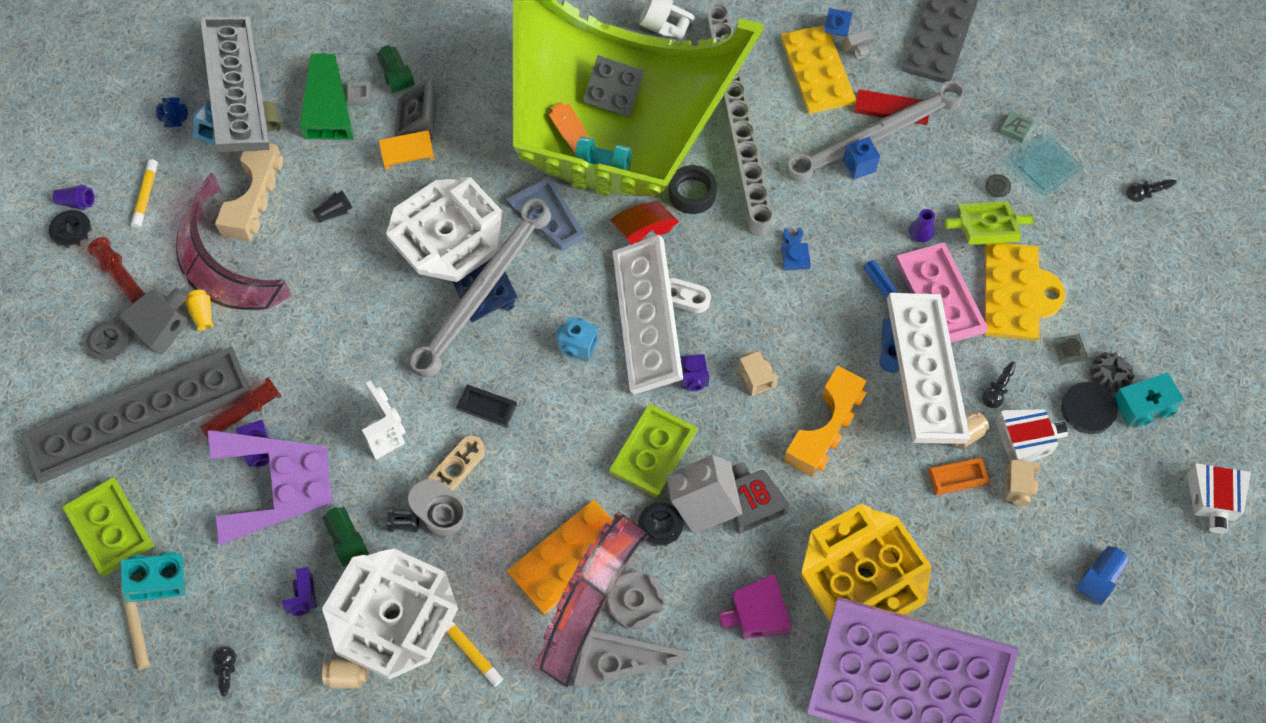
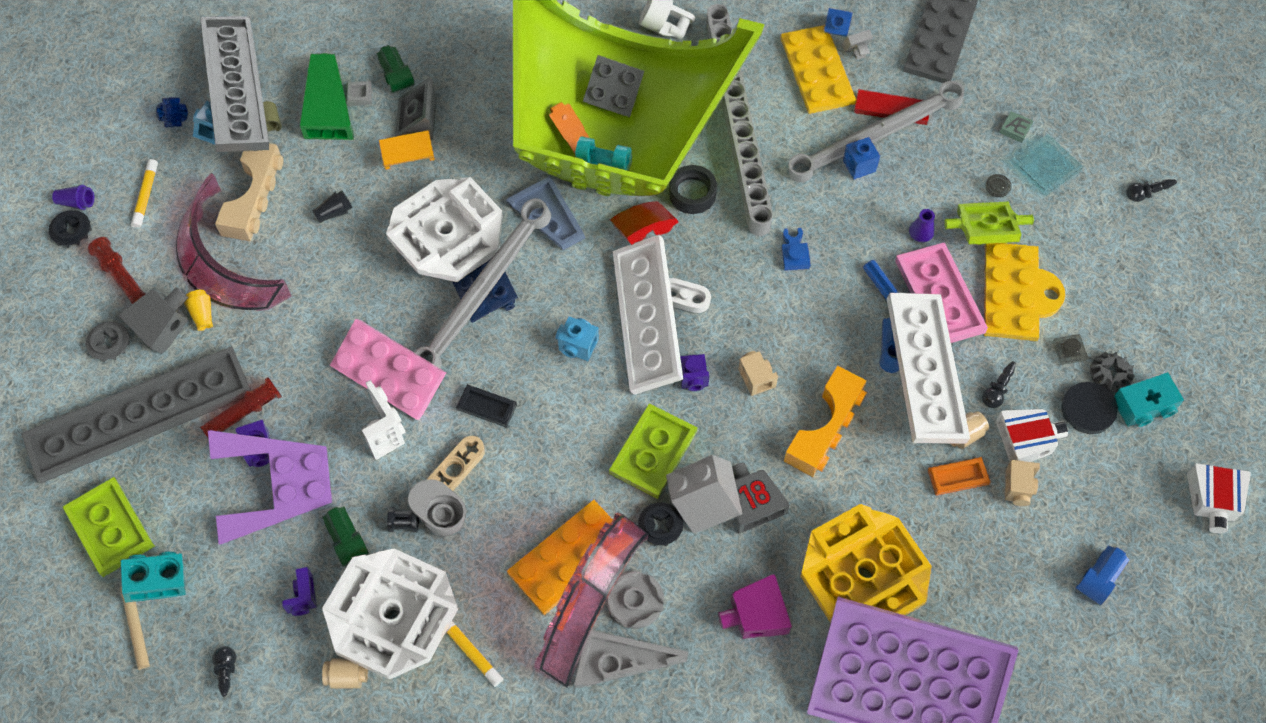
(402, 374): none -> bright pink plate

